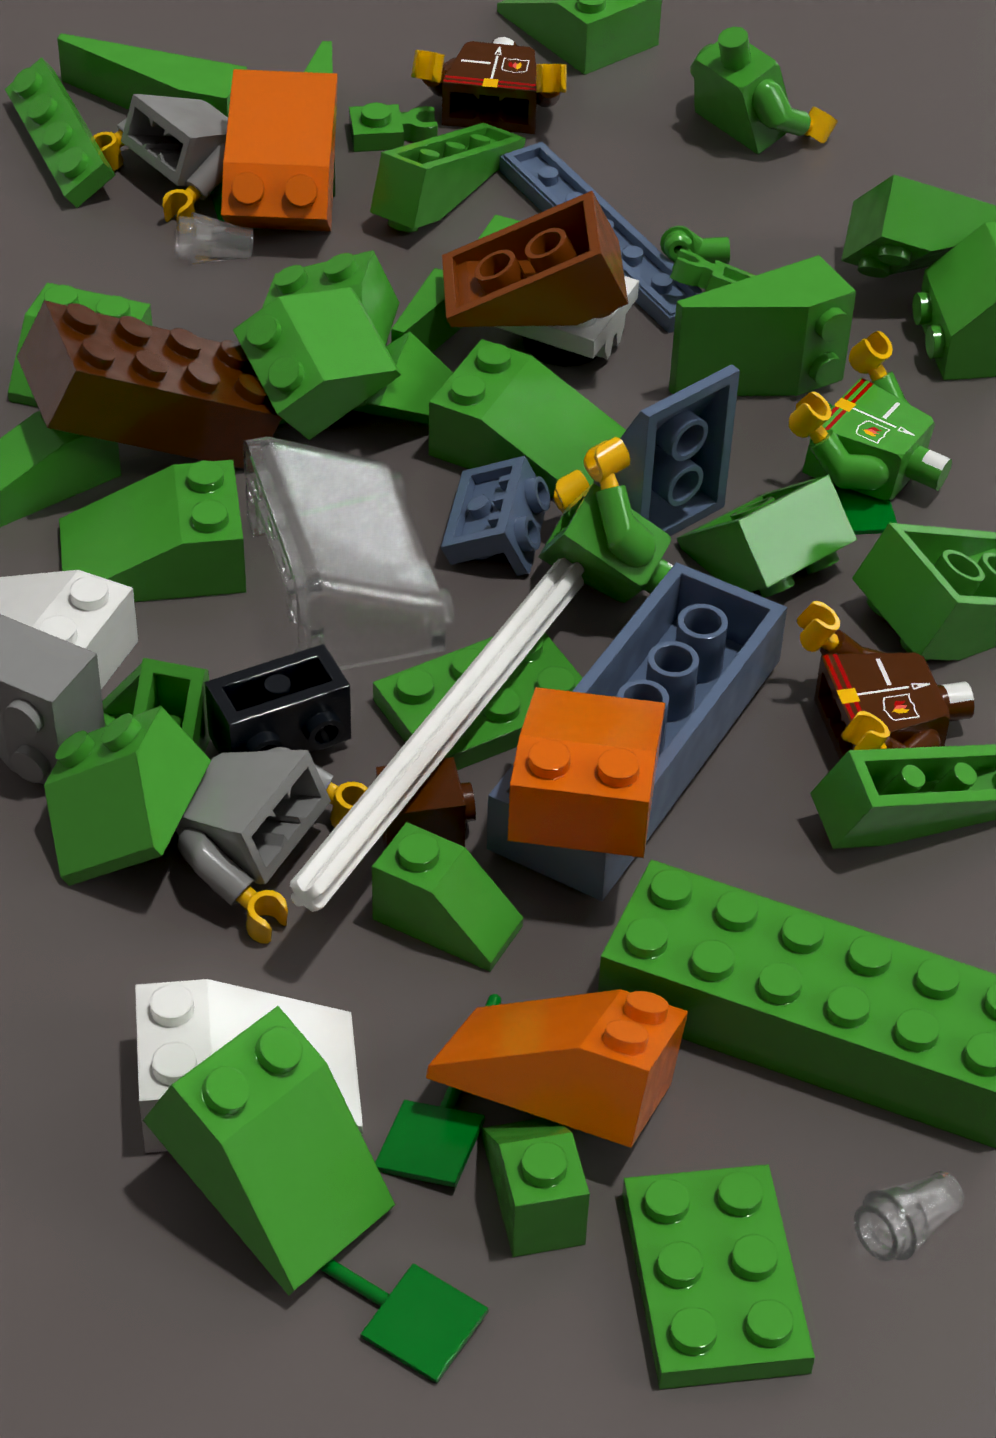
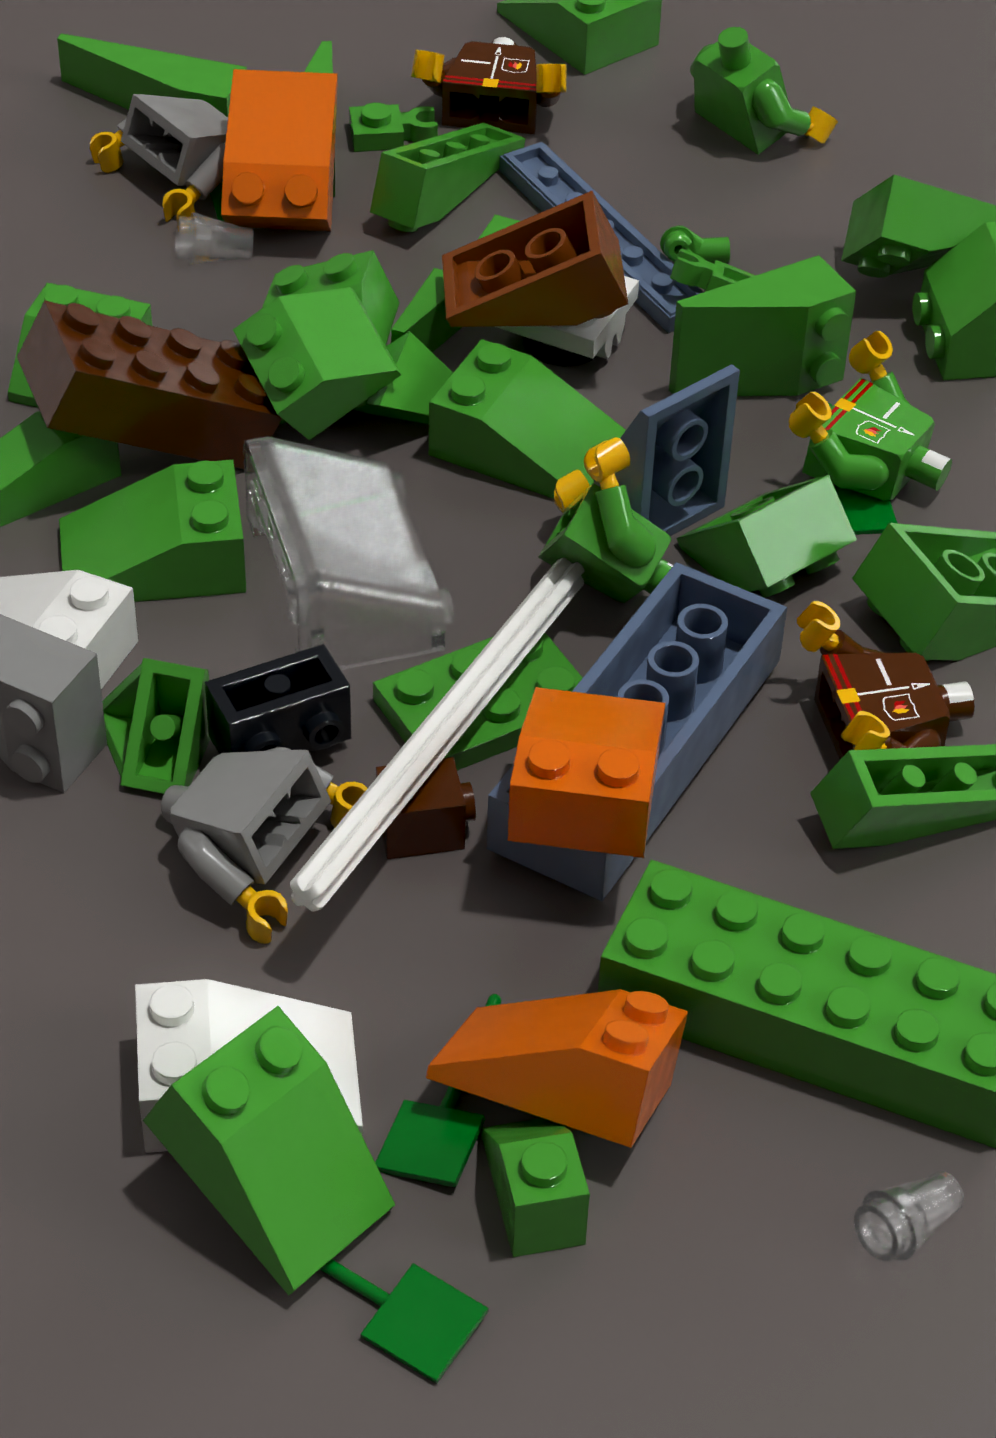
(59, 132): bright green plate -> none
(120, 793): bright green slope -> none
(442, 898): bright green slope -> none
(497, 512): sand blue bracket -> none
(716, 1277): bright green plate -> none

